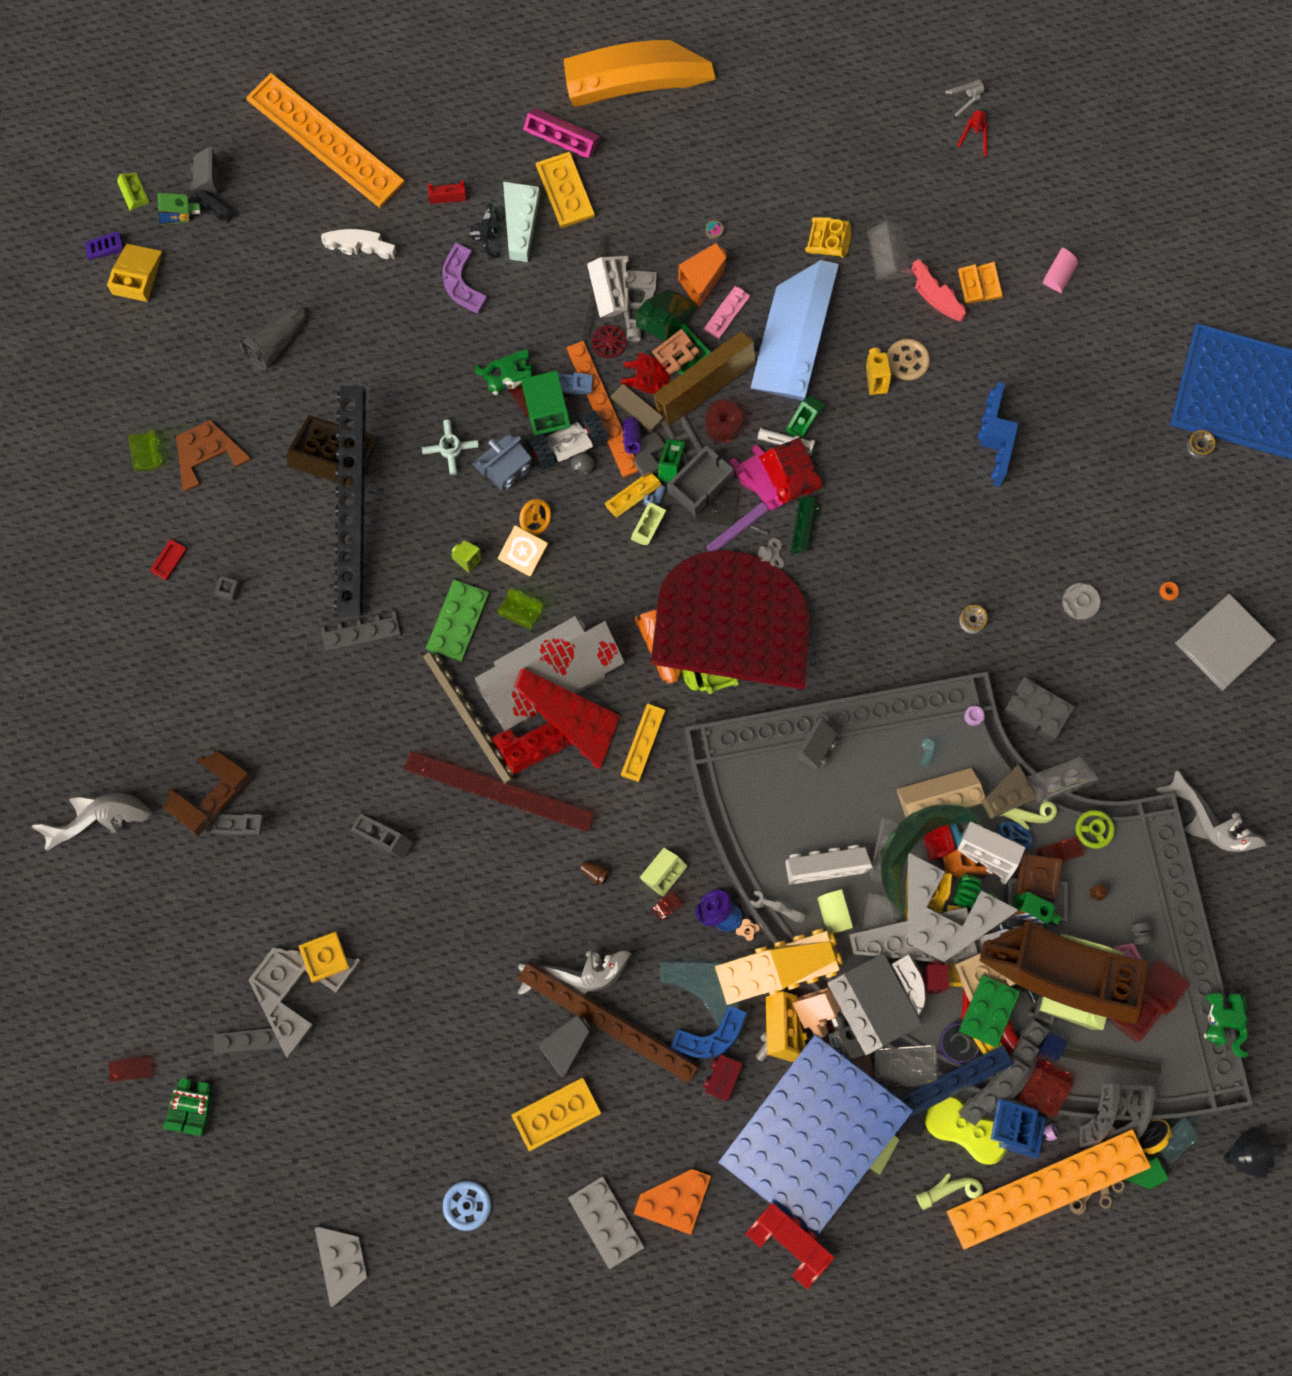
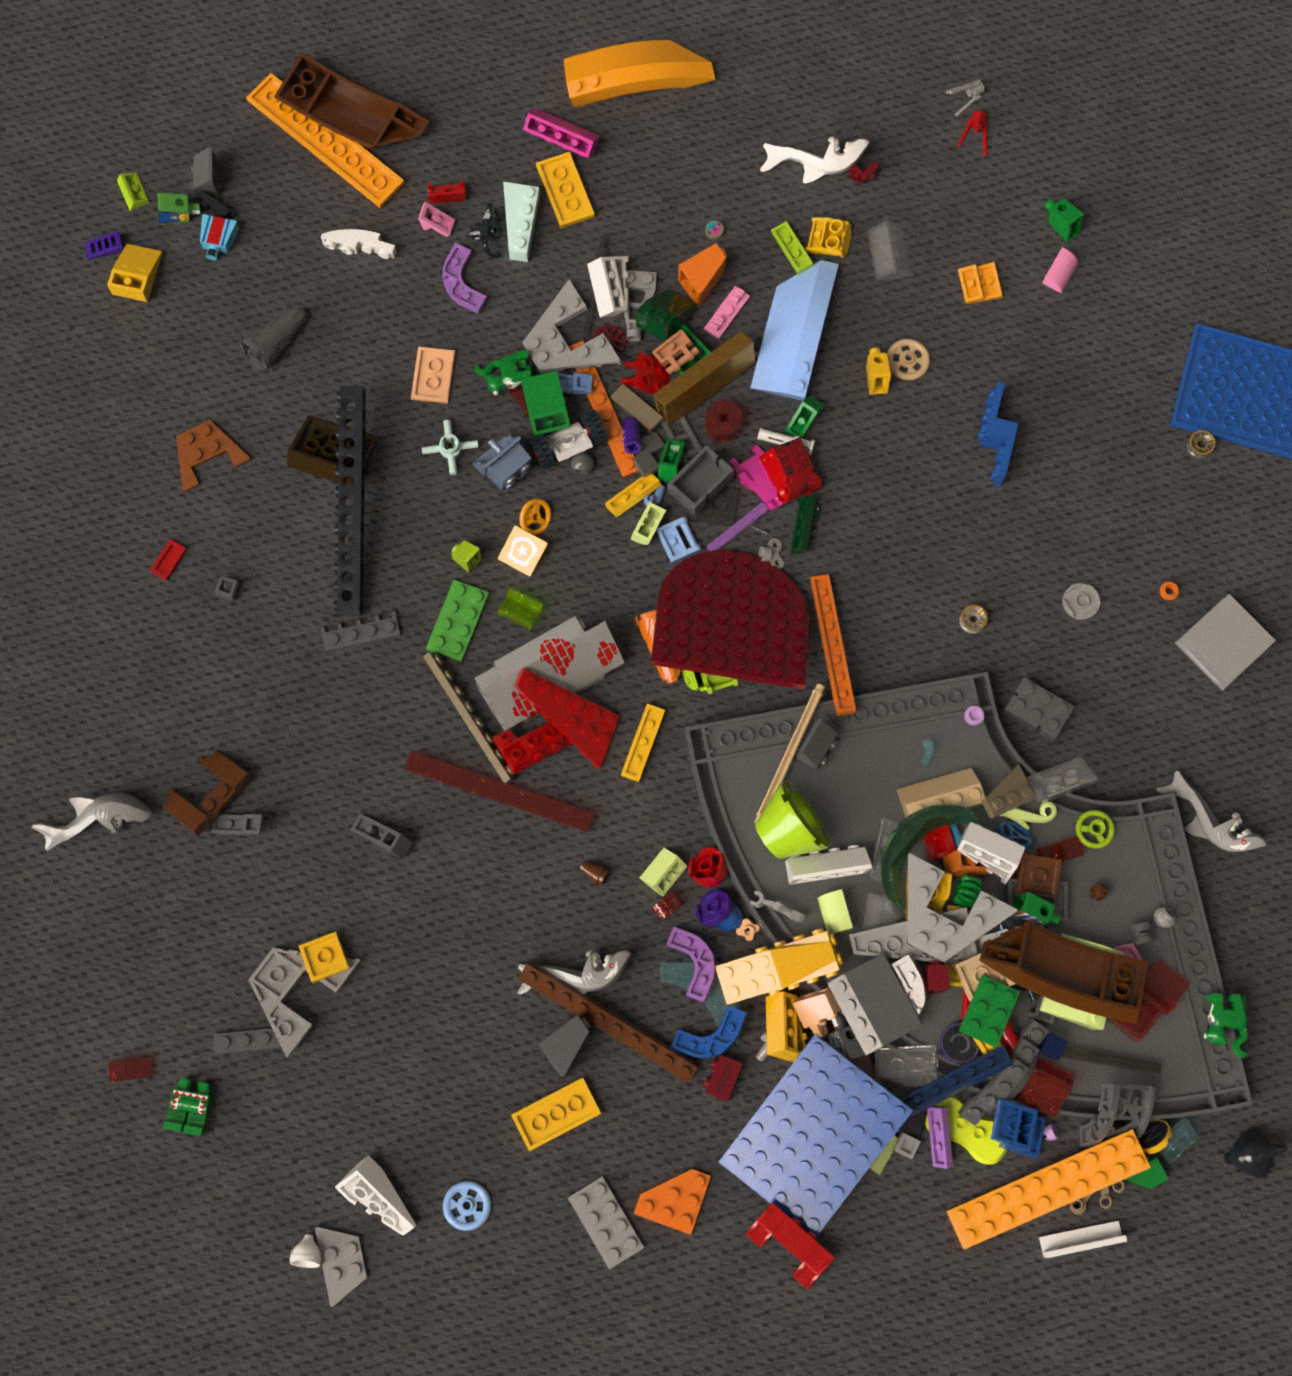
(144, 451): clear neon green bracket -> none
(217, 235): none -> torso
(306, 1253): none -> white helmet
(347, 106): none -> reddish brown slope
(373, 1189): none -> white wedge
(433, 375): none -> light nougat tile
(437, 220): none -> bright pink slope
(548, 346): none -> light grey wing
(673, 543): none -> light blue plate
(703, 961): none -> medium lavender plate
(708, 868): none -> red cylinder
(781, 772): none -> tan piece
(790, 825): none -> lime cone
(792, 248): none -> lime plate
(814, 165): none -> white piece
(832, 645): none -> orange plate
(859, 176): none -> dark red bracket
(906, 1145): none -> light grey plate
(940, 298): coral slope -> none
(940, 1137): none -> medium lavender plate
(943, 1189): yellowish green plant -> none
(1064, 218): none -> green torso
(1081, 1239): none -> white fence
(1164, 917): none -> light grey piece

